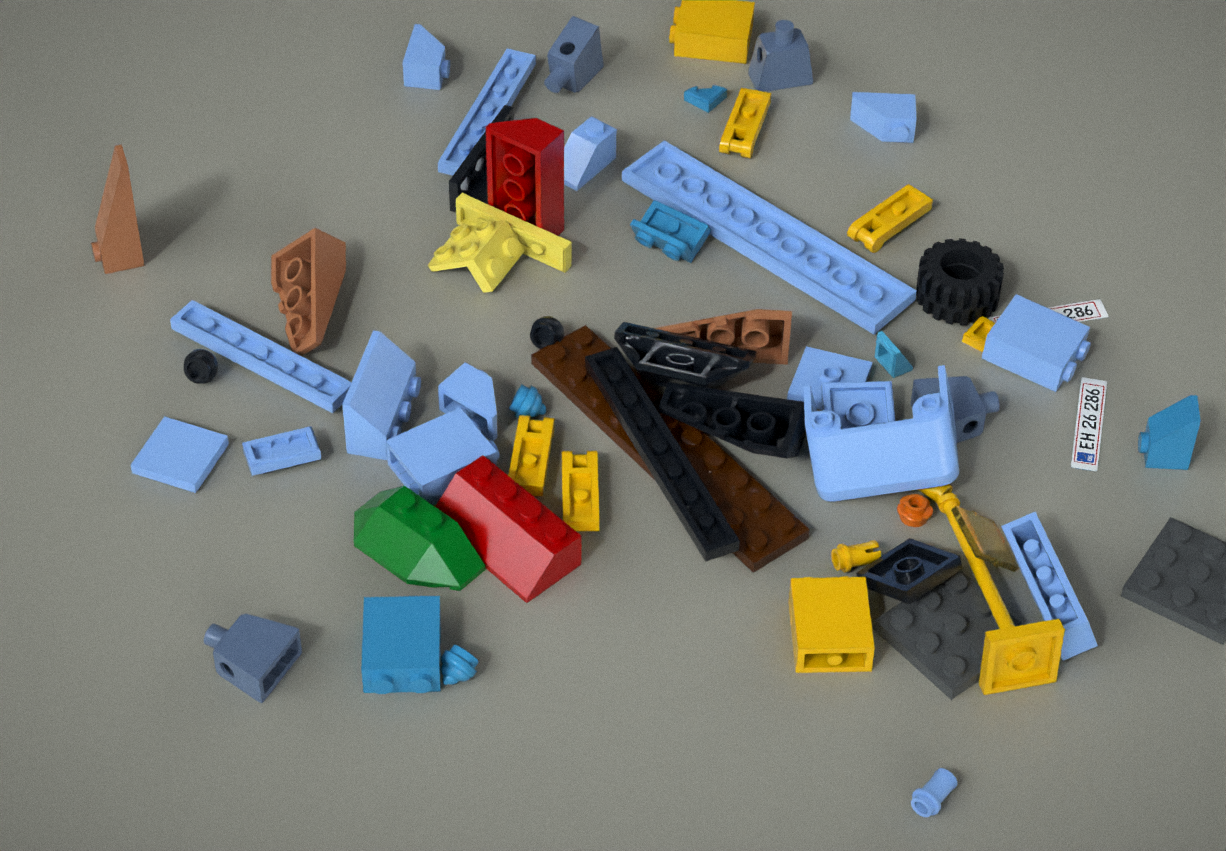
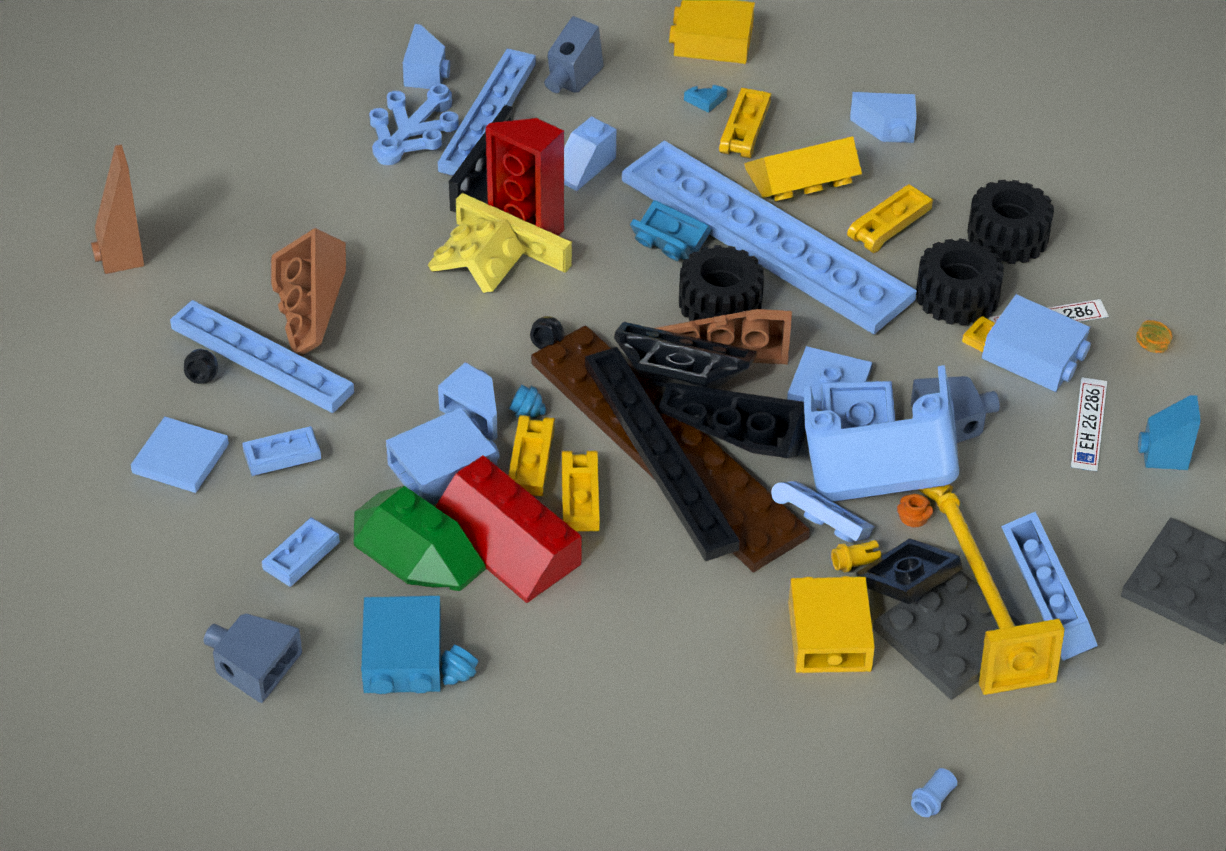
(300, 552): none -> light blue plate
(379, 397): light blue slope -> none
(390, 148): none -> light blue plant
(720, 283): none -> black tyre
(780, 59): sand blue torso -> none
(805, 169): none -> yellow slope
(822, 510): none -> light blue plate
(890, 356): medium azure slope -> none
(985, 539): clear yellow piece -> none
(1011, 220): none -> black tyre
(1154, 336): none -> clear yellow tile

